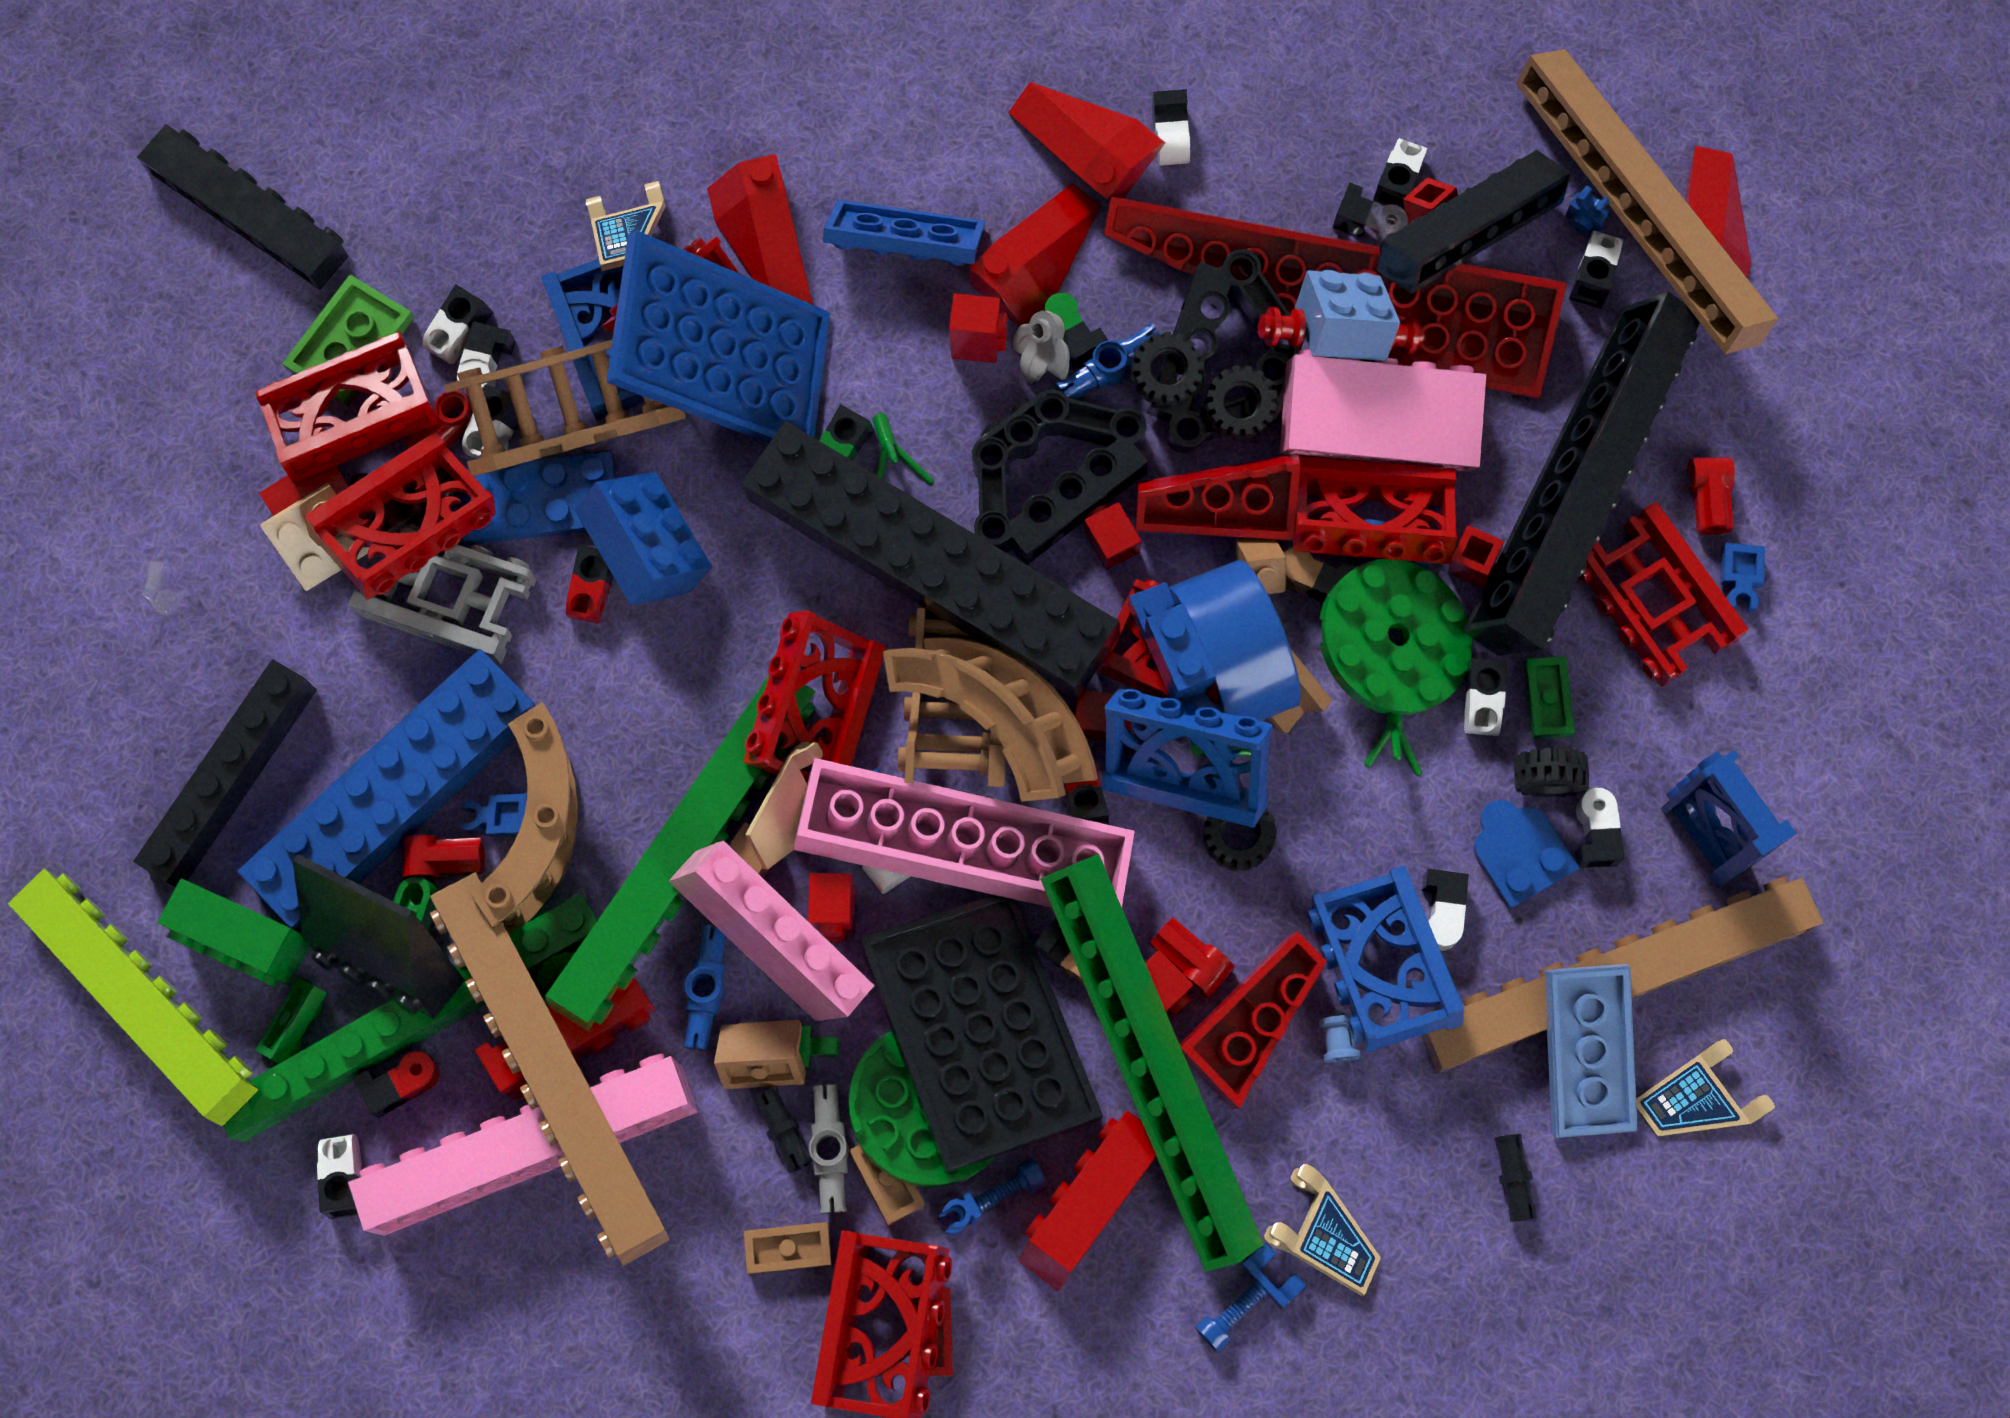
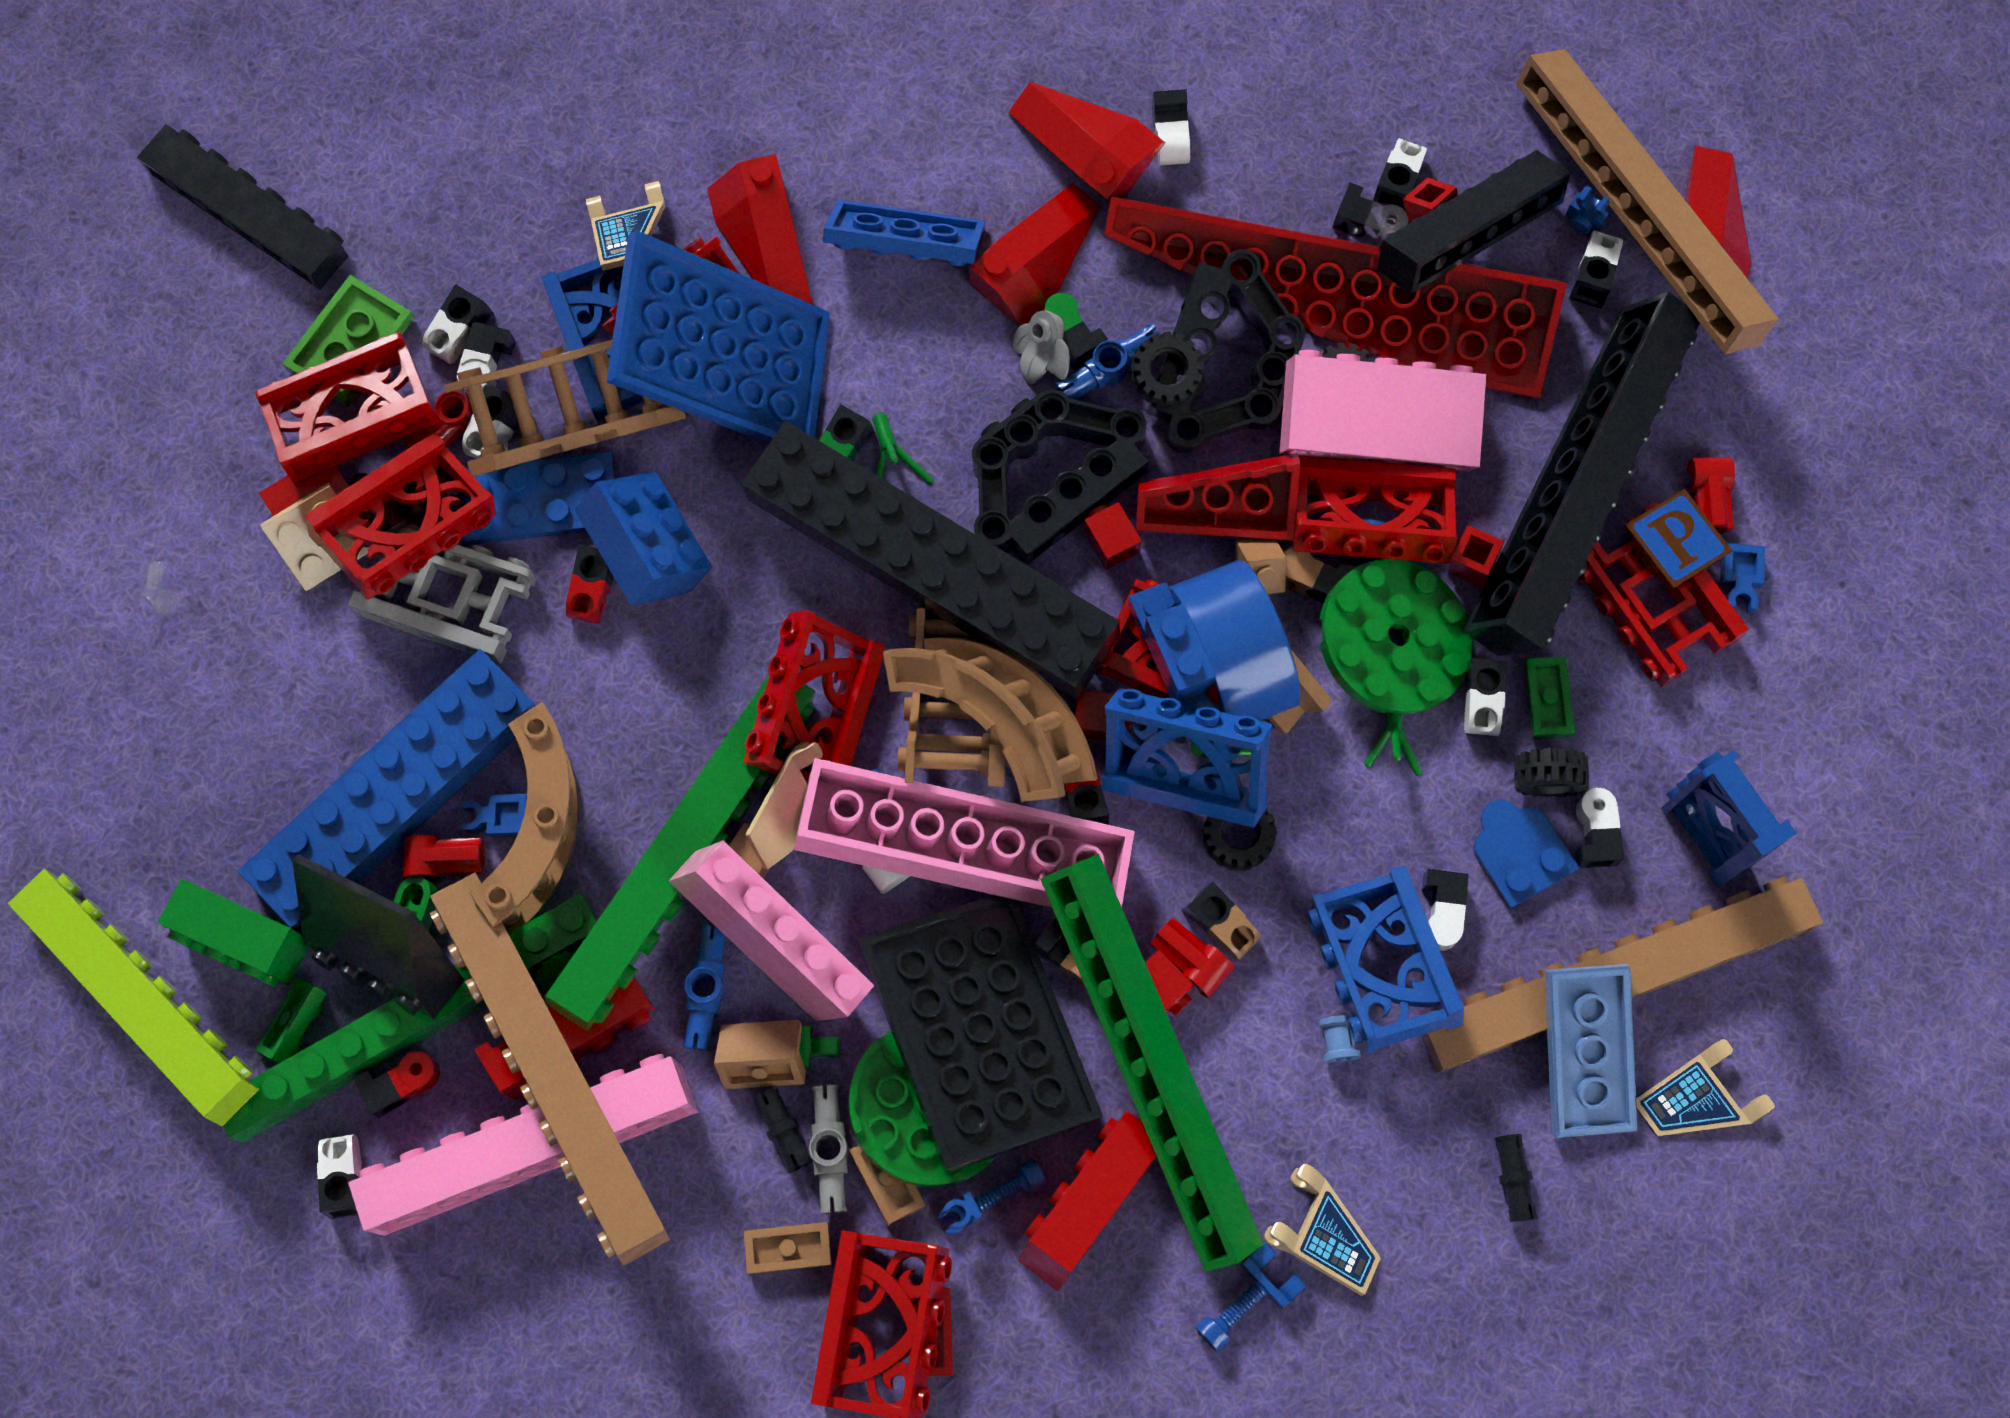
(226, 774): black brick -> none
(832, 905): red brick -> none
(977, 328): red brick -> none
(1222, 921): none -> leg
(1239, 1031): red wedge -> none
(1257, 385): black tyre -> none
(1343, 319): medium blue brick -> none
(1677, 539): none -> piece

